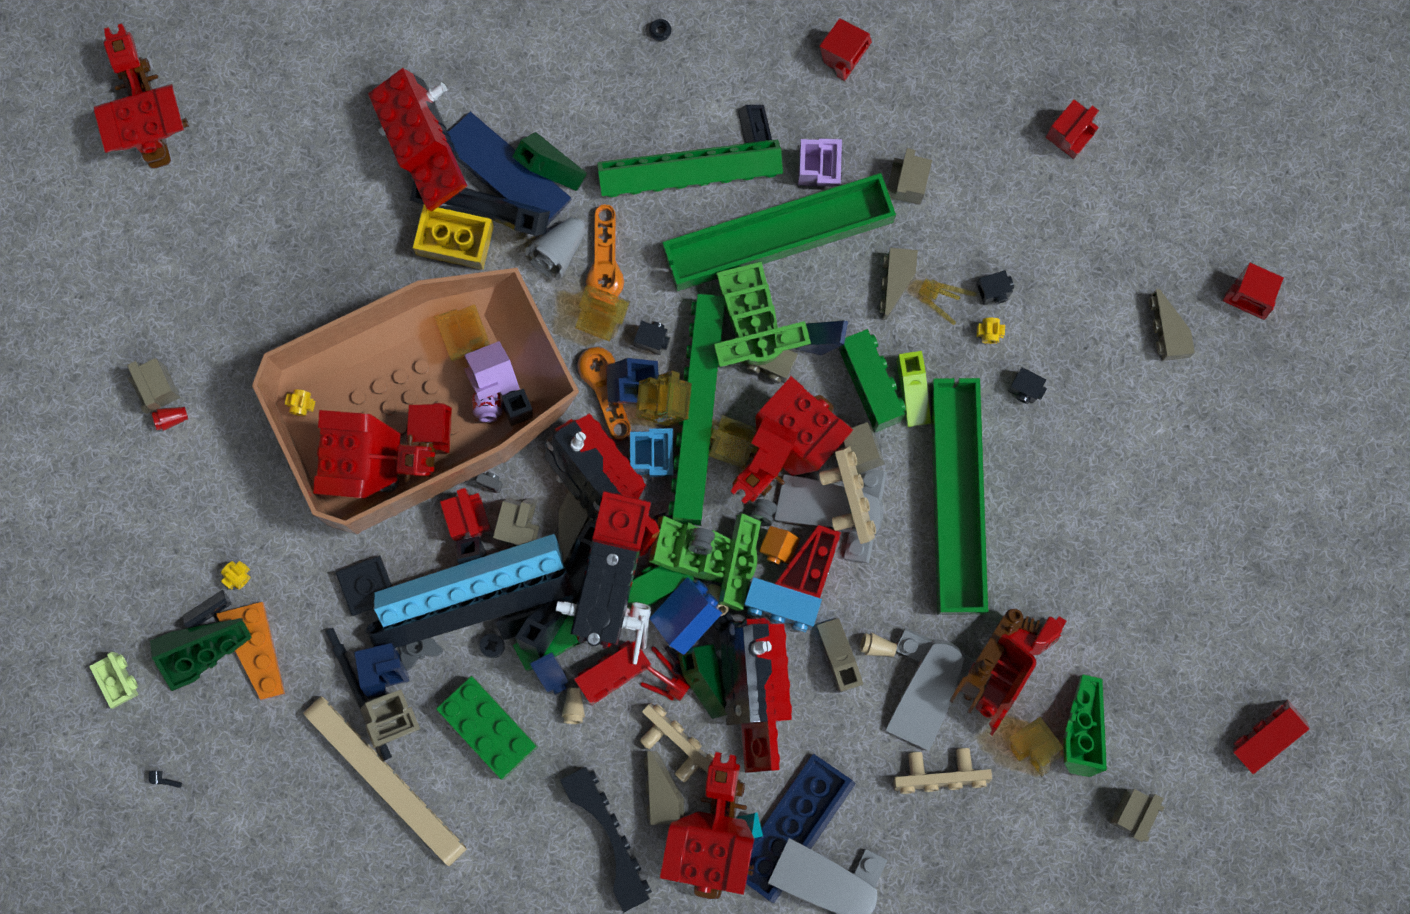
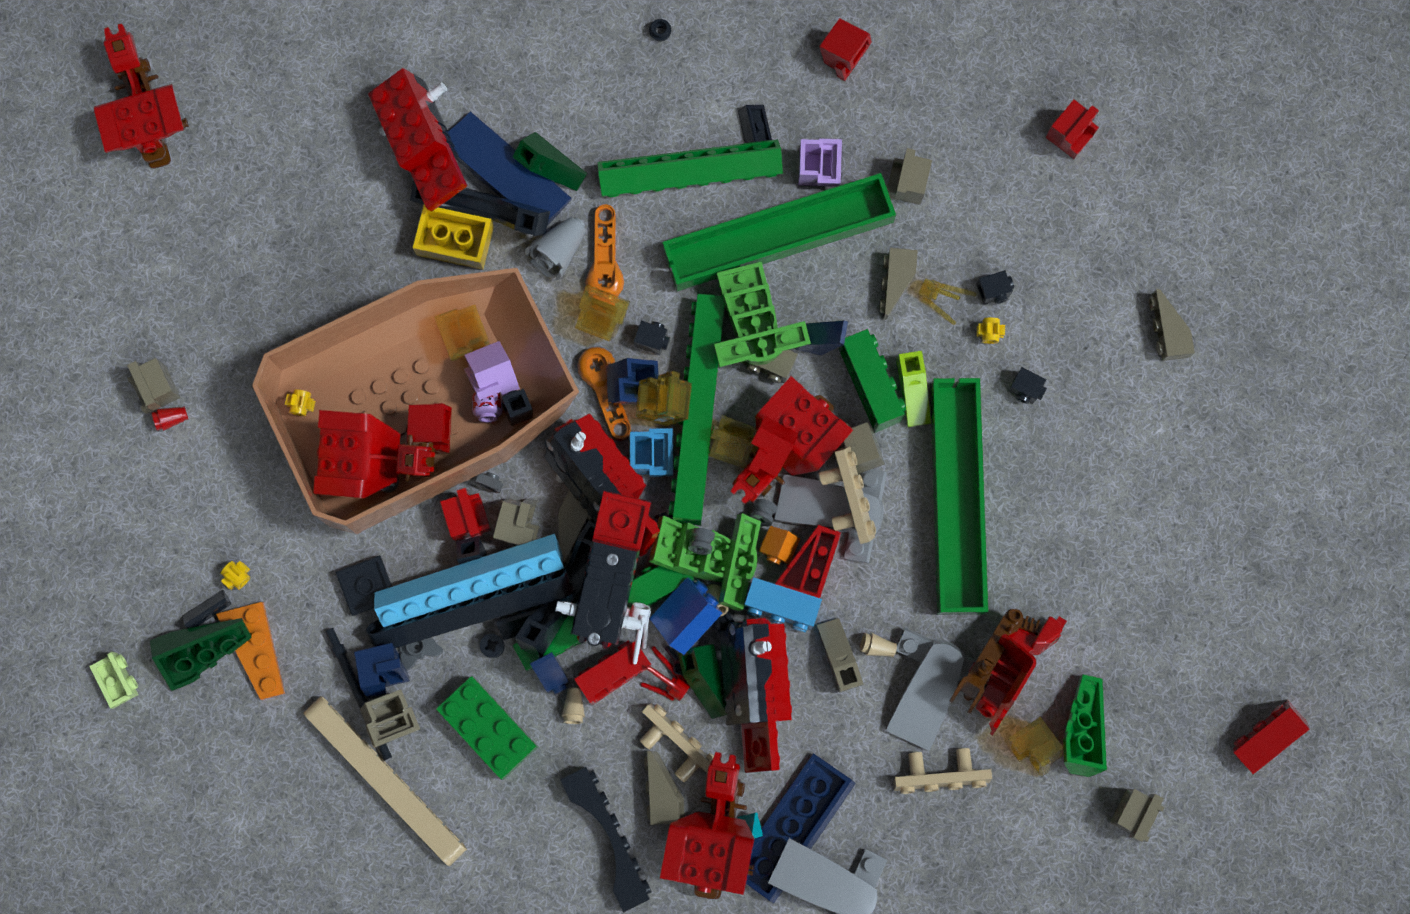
(155, 777): black hand -> none
(1254, 291): red plate -> none

